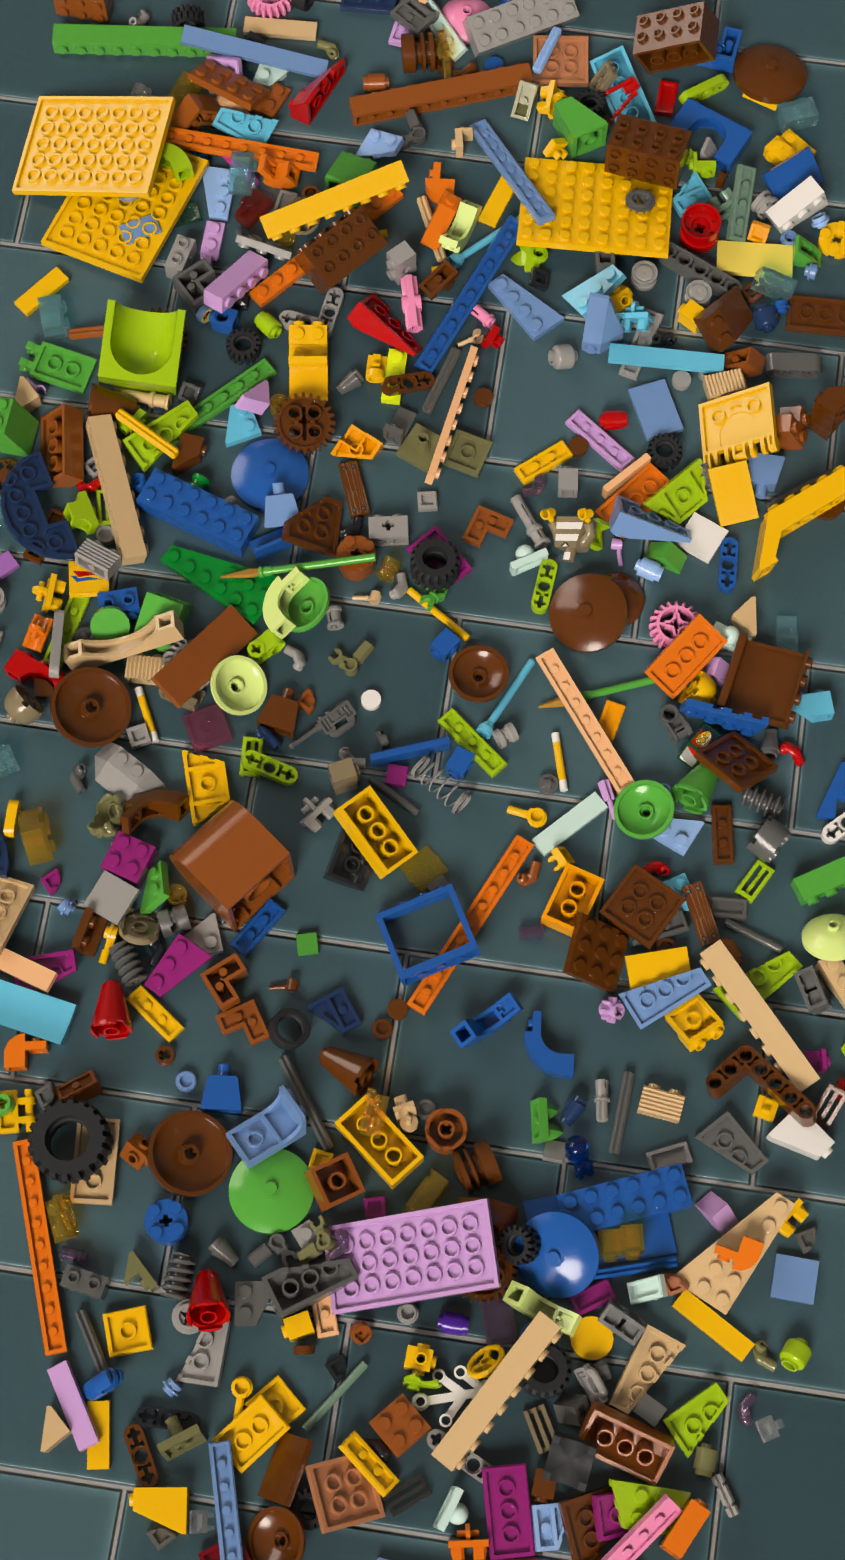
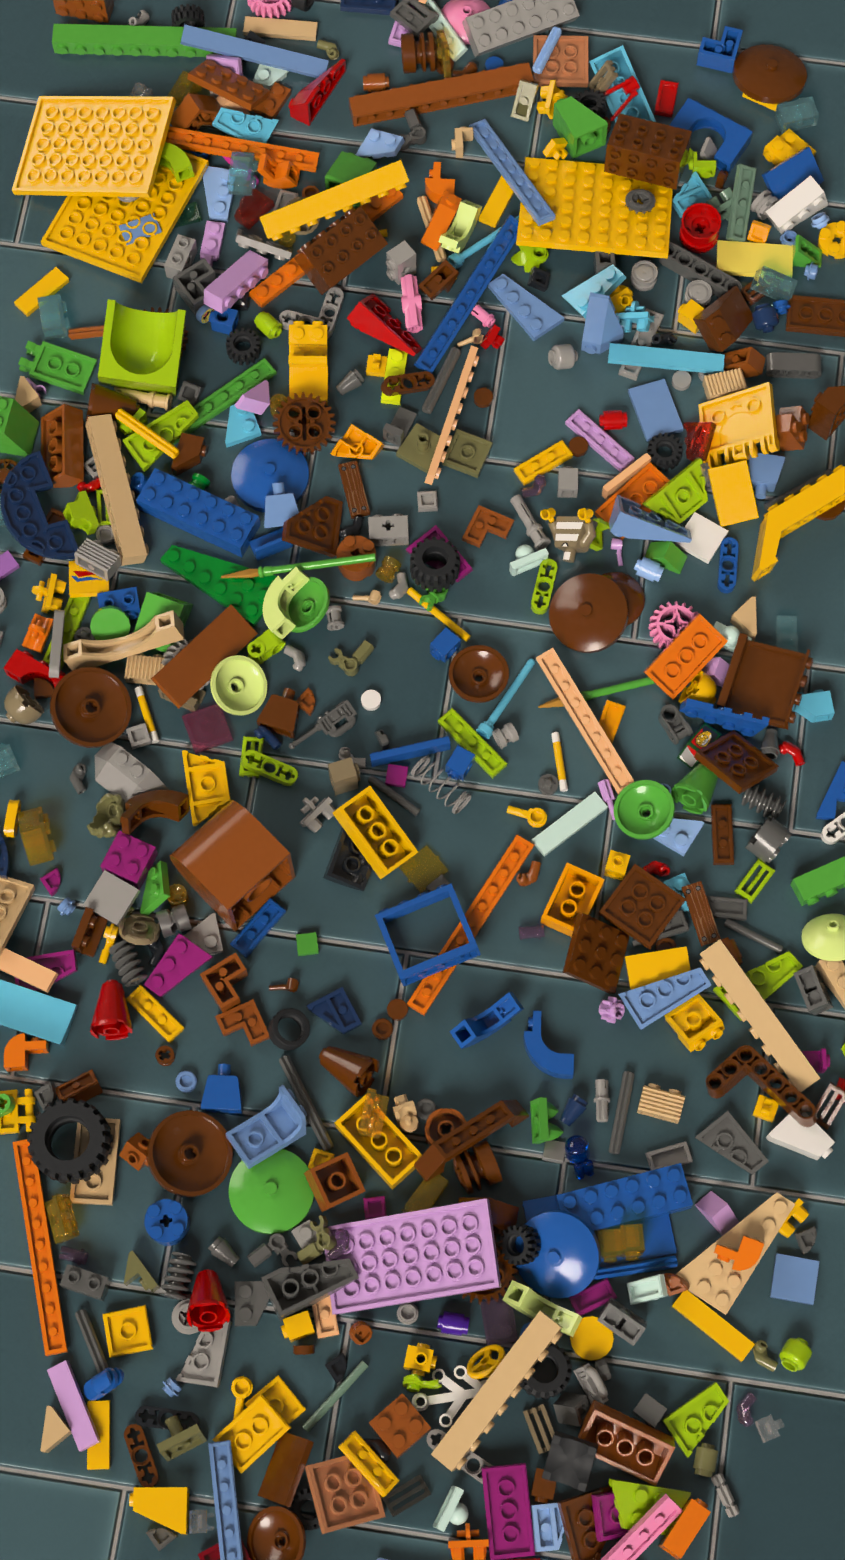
(375, 375): yellow tile -> none
(467, 1135): none -> reddish brown slope
(562, 857): yellow tile -> none
(616, 865): none -> yellow brick
(647, 1362): tan wing -> none
(676, 37): reddish brown brick -> none
(698, 439): none -> clear red wing
(705, 89): lime beam -> none

